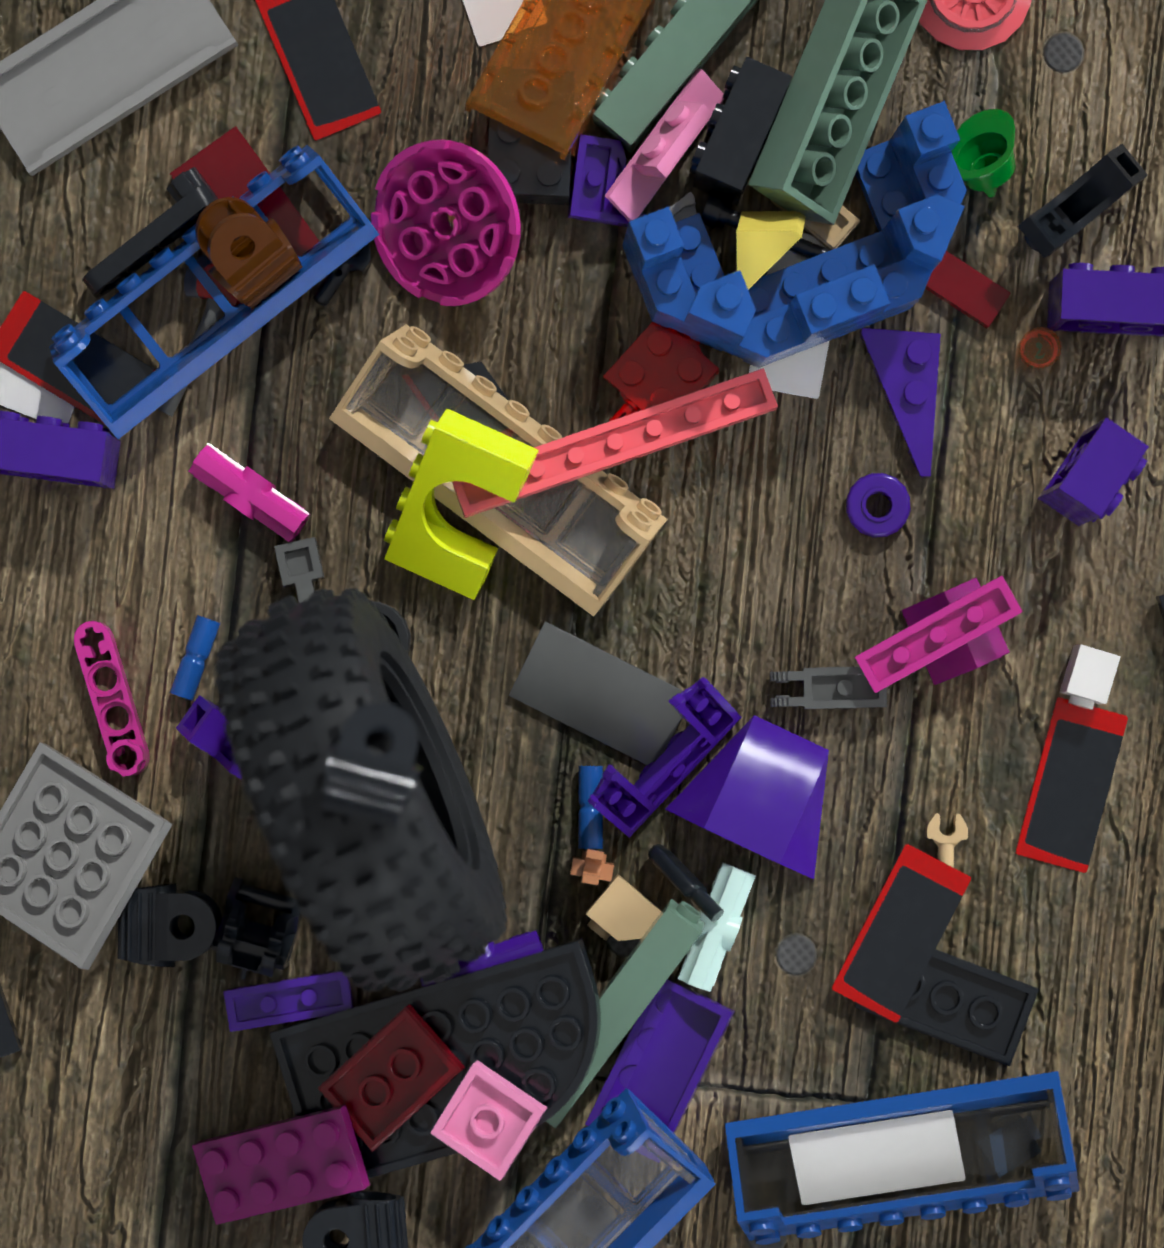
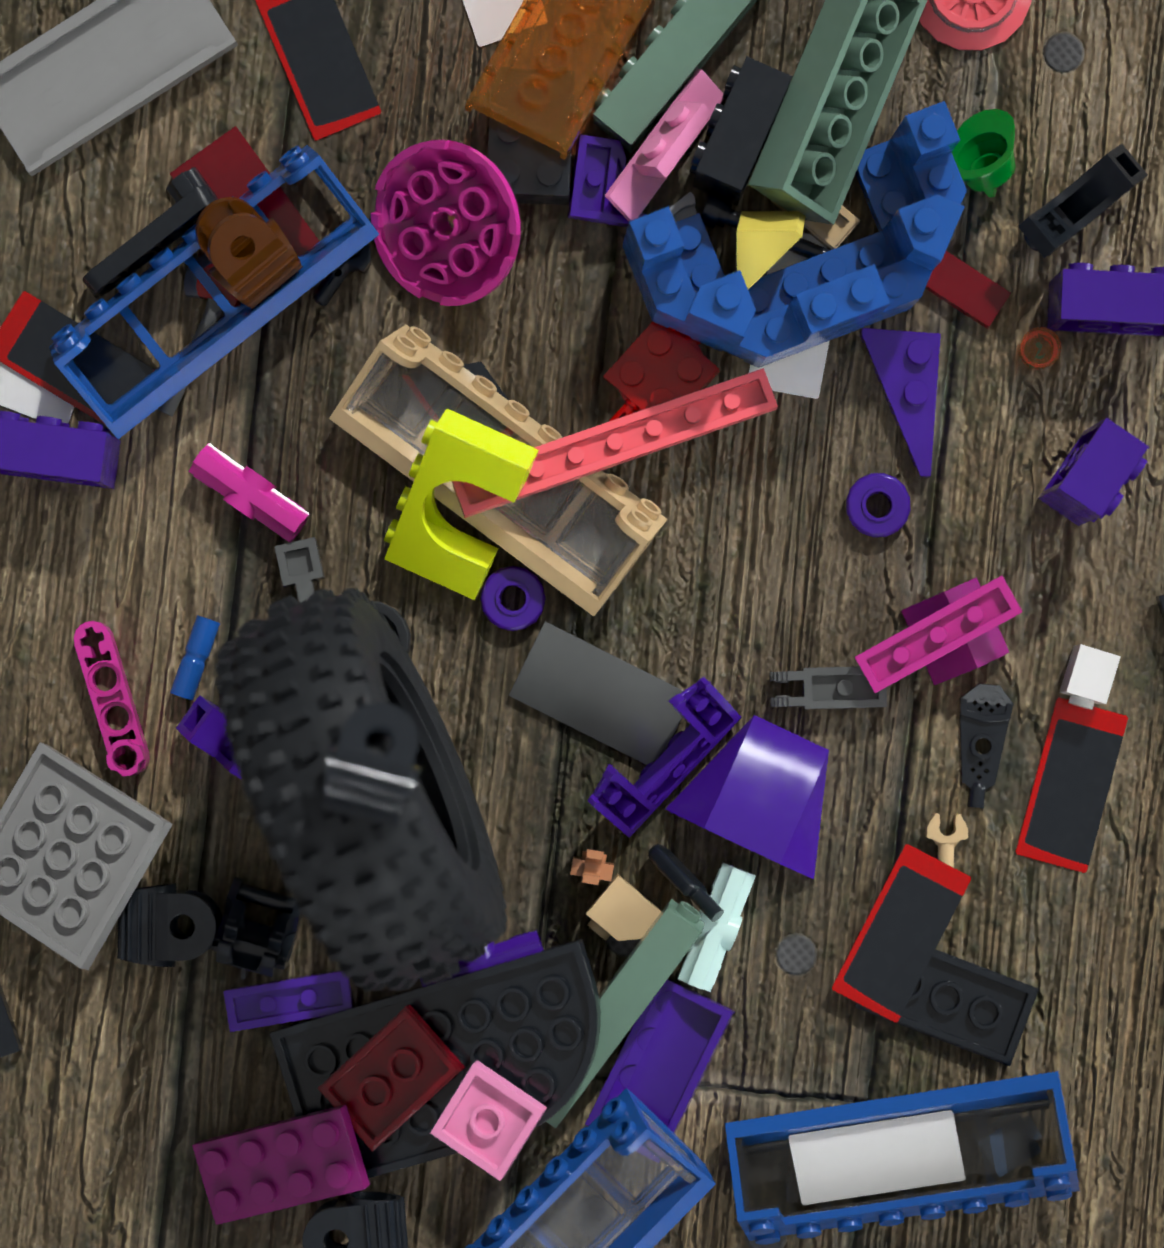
(492, 592): none -> dark purple piece
(589, 819): blue piece -> none
(982, 725): none -> black piece

